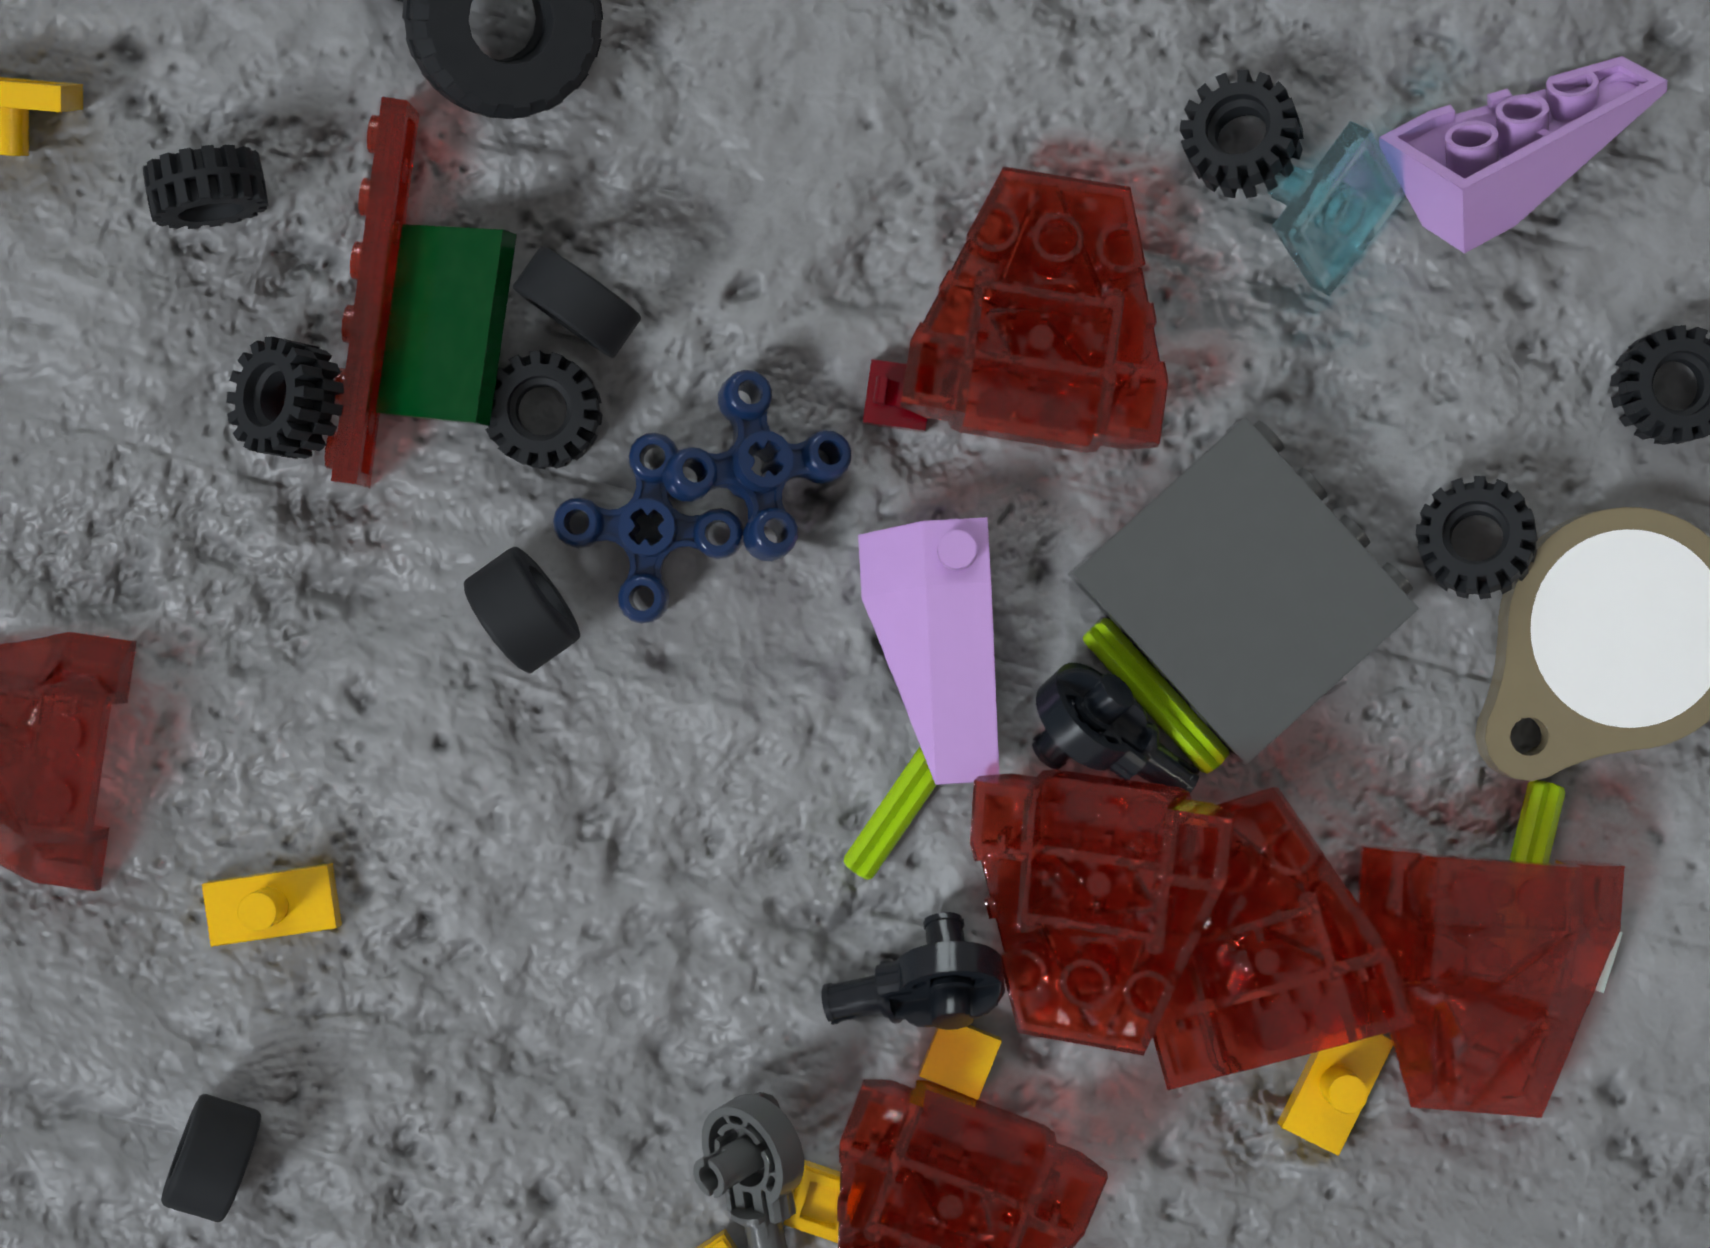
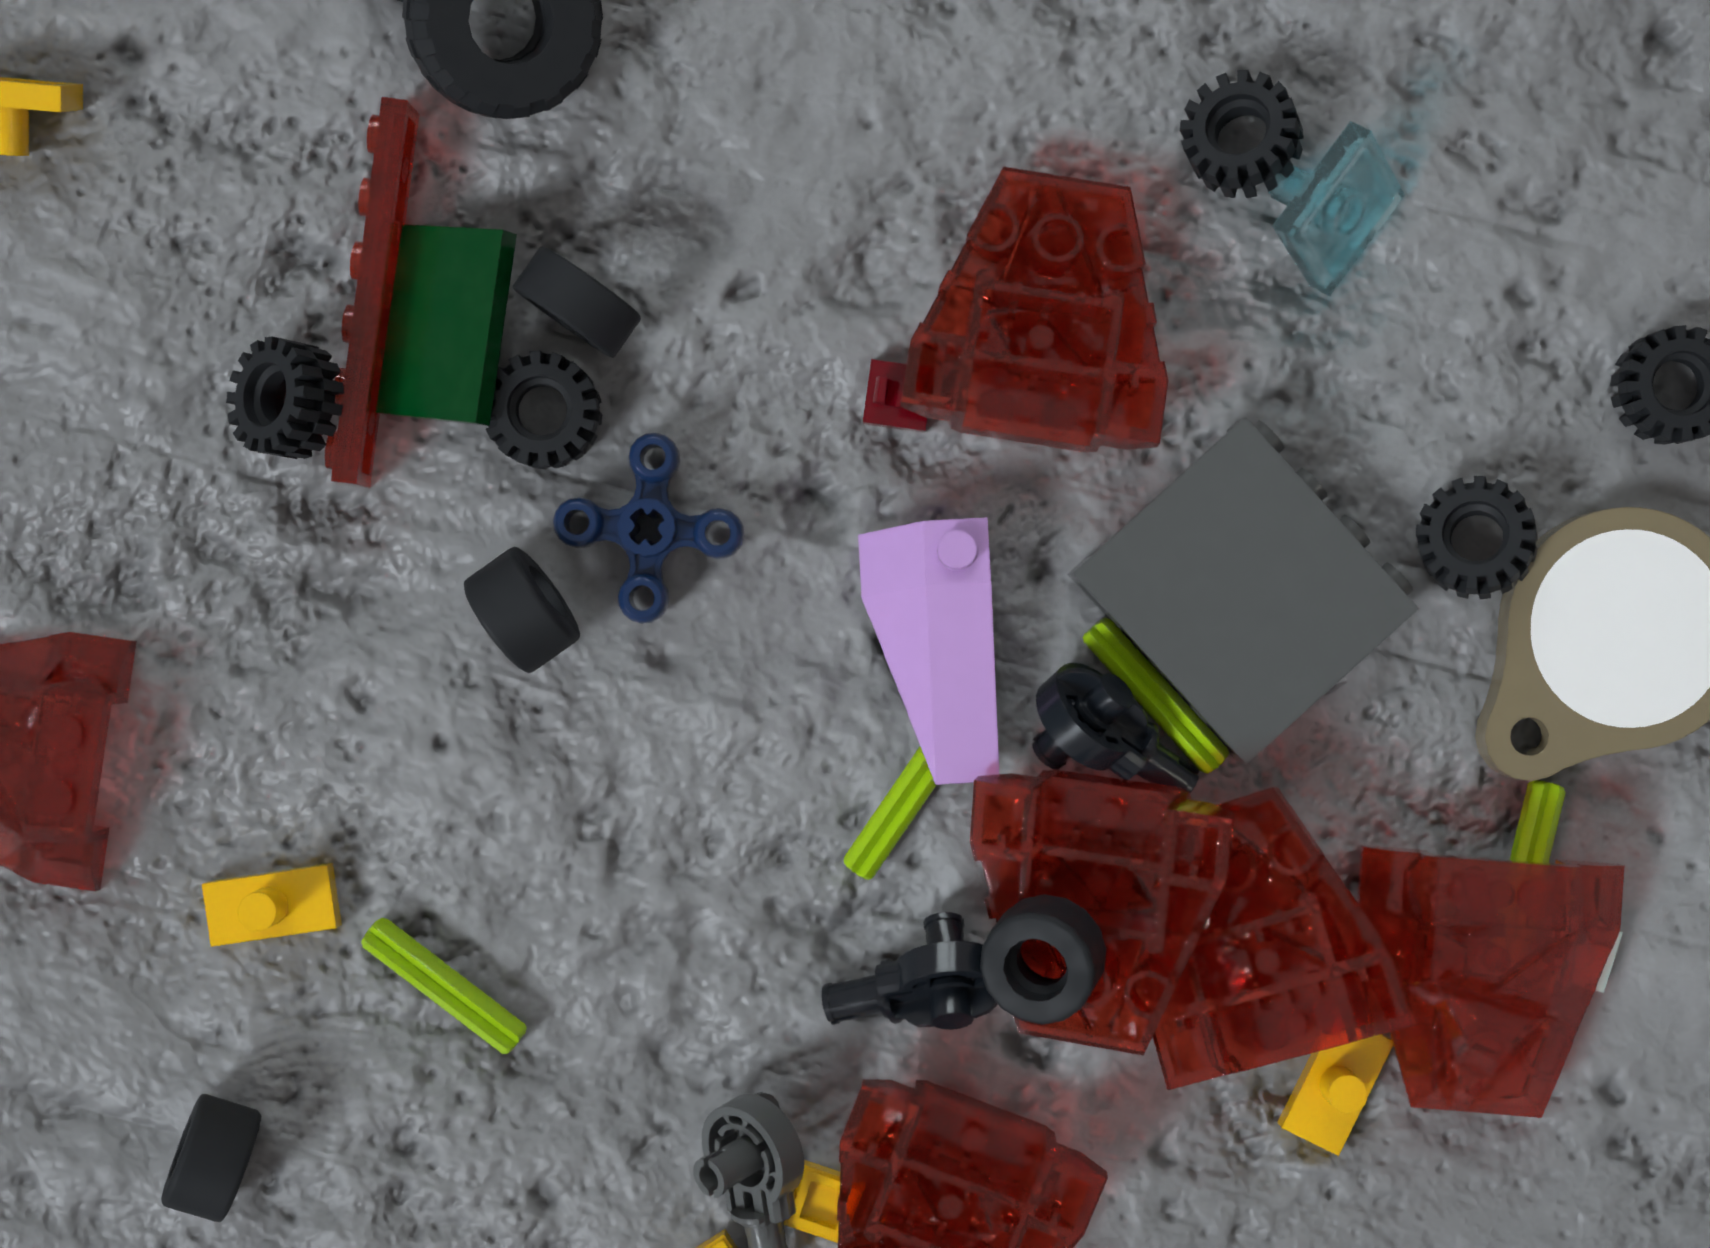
(205, 186): black tyre -> none
(443, 985): none -> lime axle
(734, 471): dark blue gear -> none
(960, 1059): yellow tile -> none
(1026, 992): none -> black tyre
(1498, 162): lavender wedge -> none

